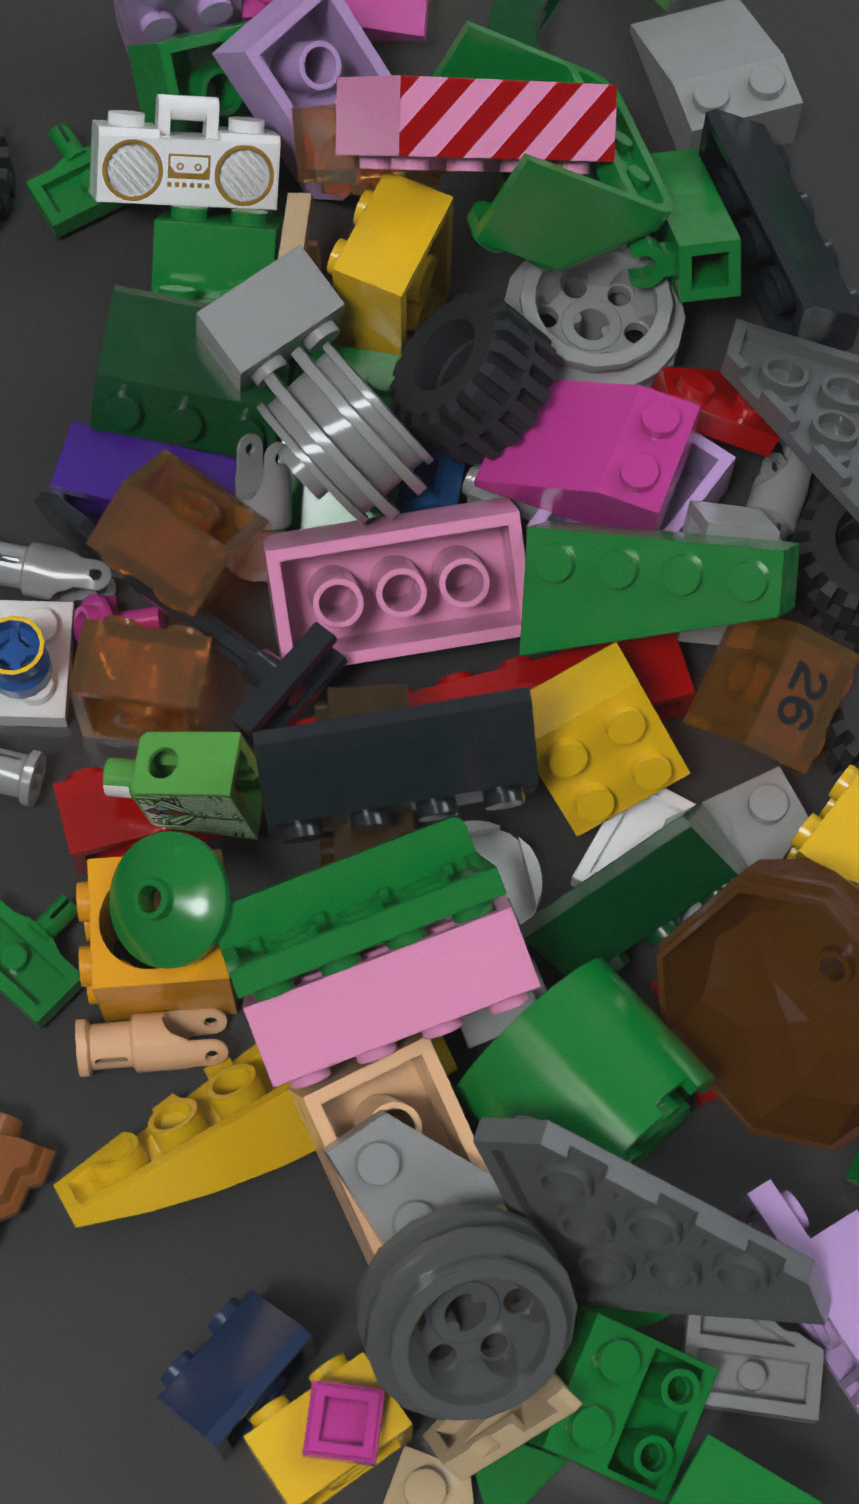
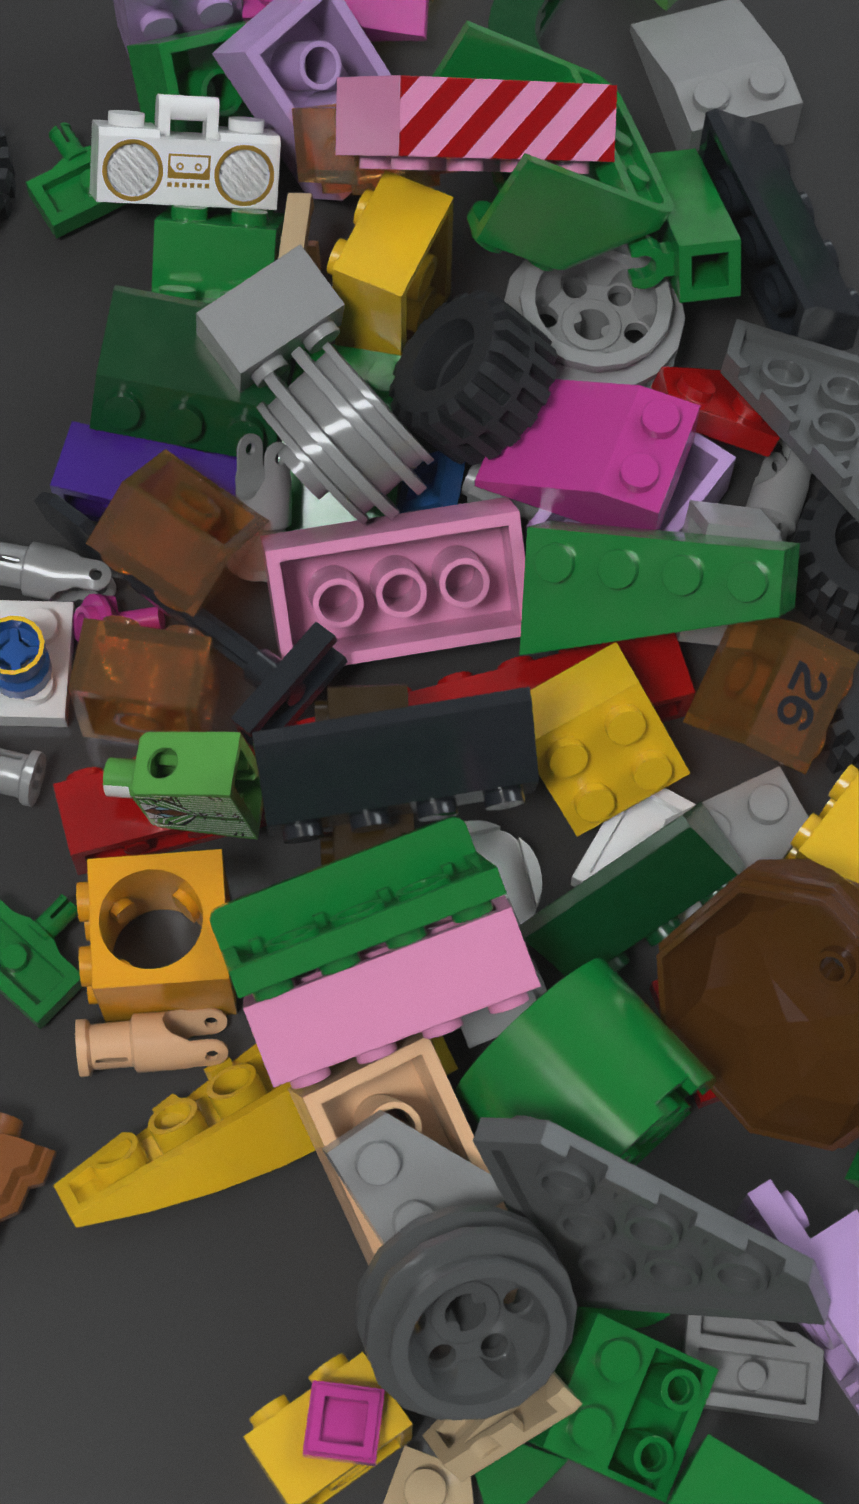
(191, 905): green dish -> none
(237, 1372): dark blue slope -> none

